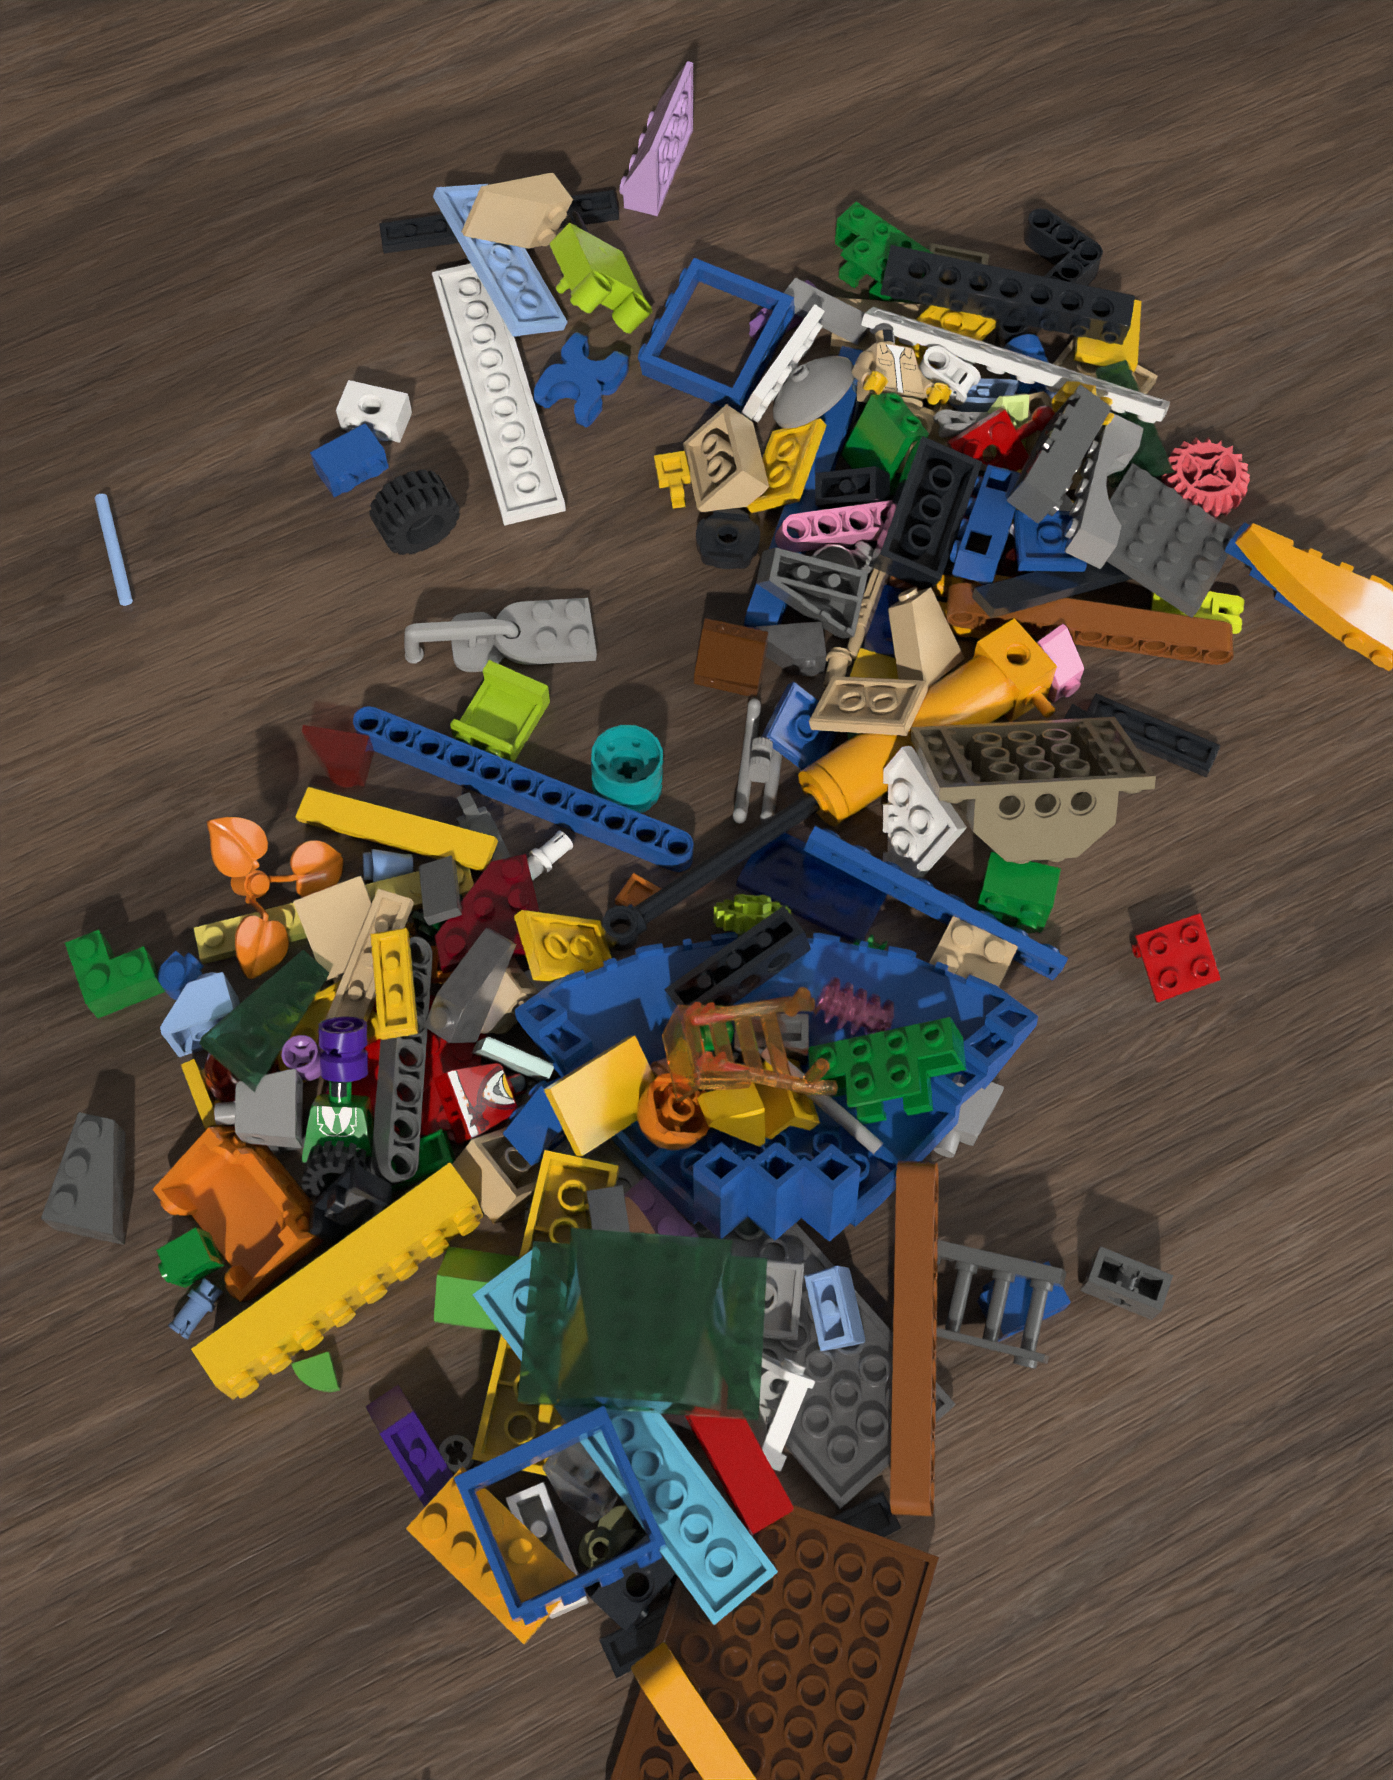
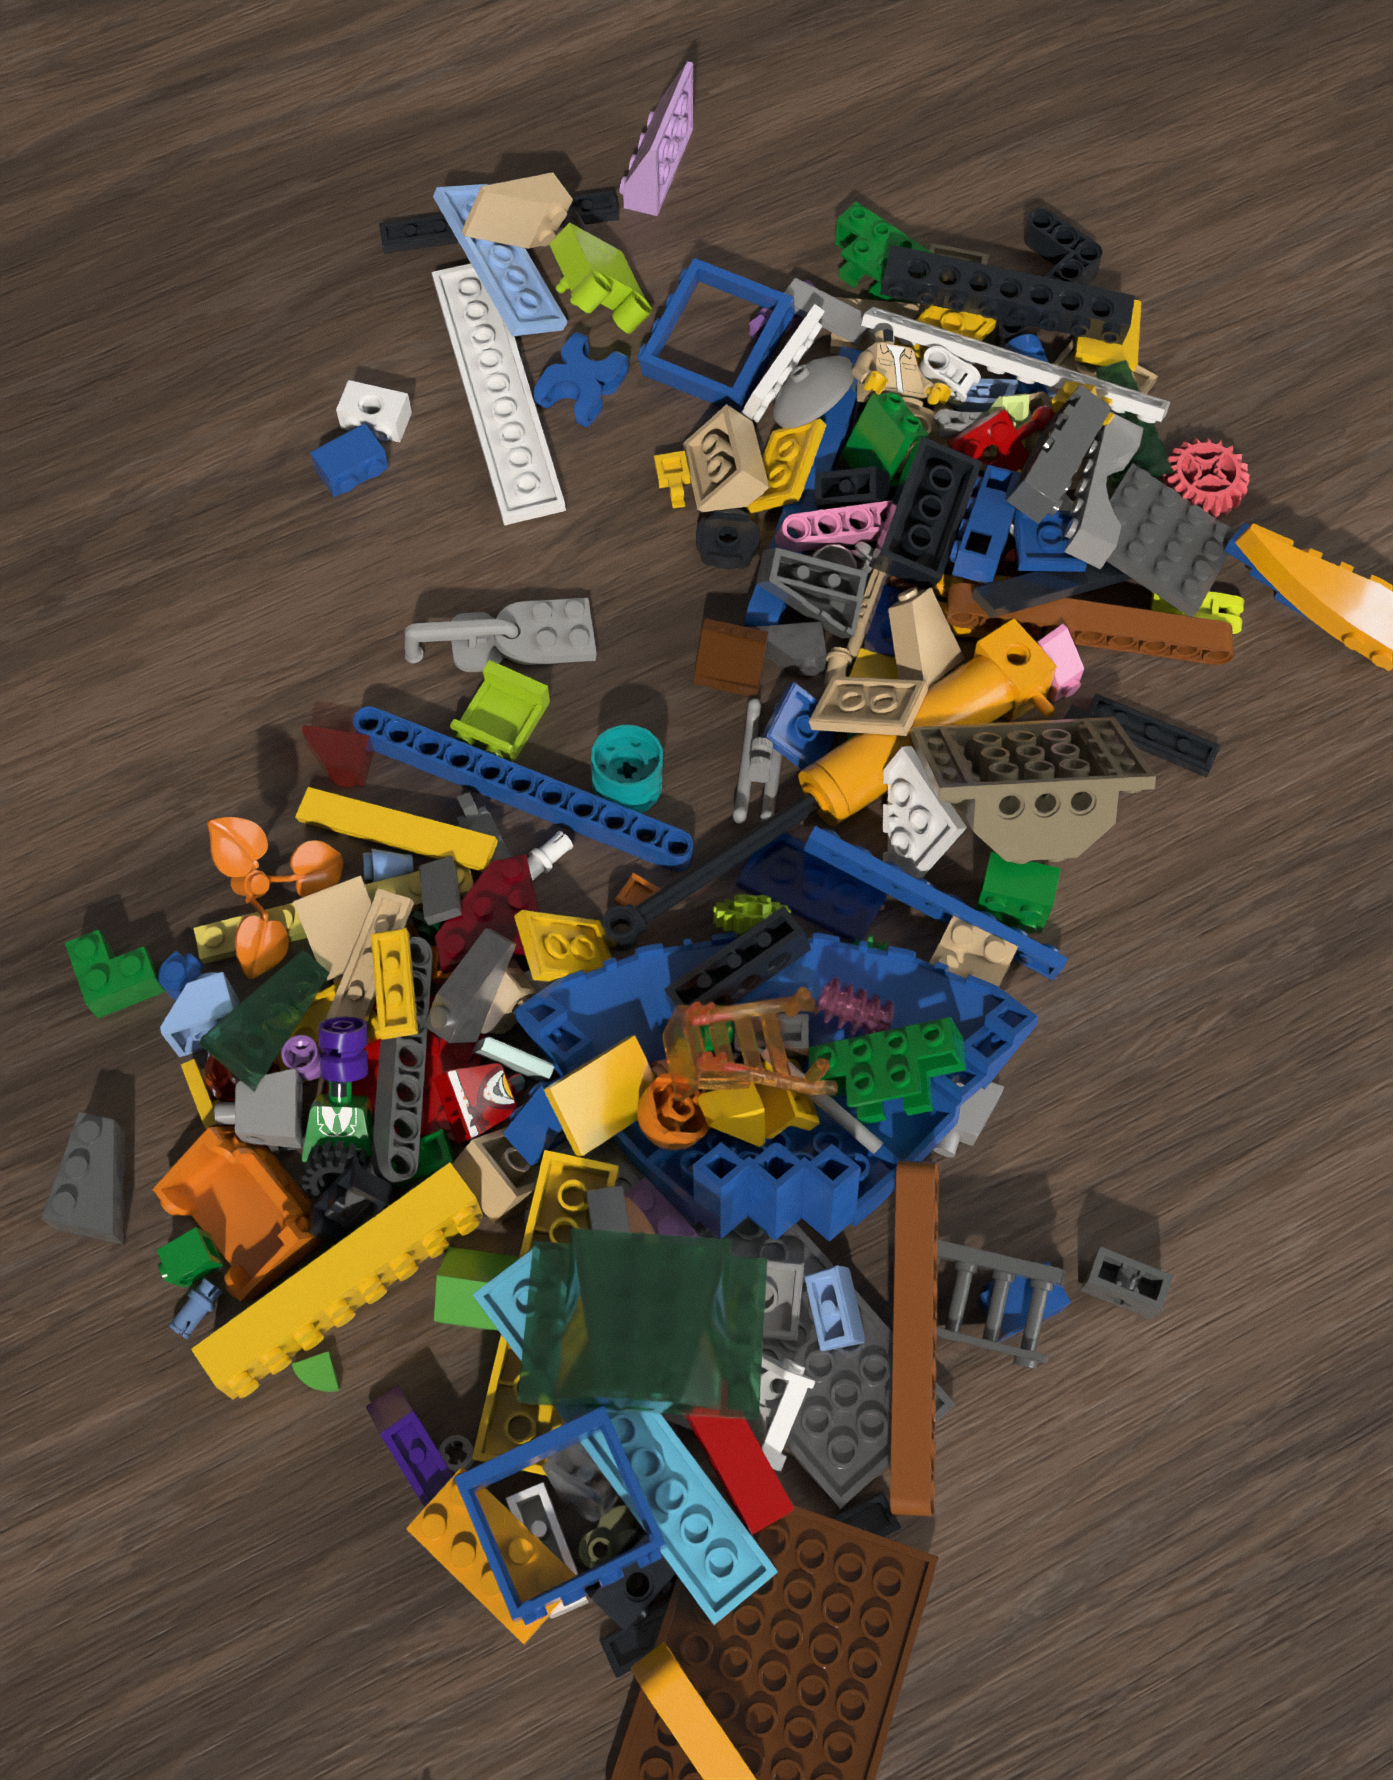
(113, 549): light blue bar -> none
(414, 512): black tyre -> none
(1177, 957): red hinge -> none

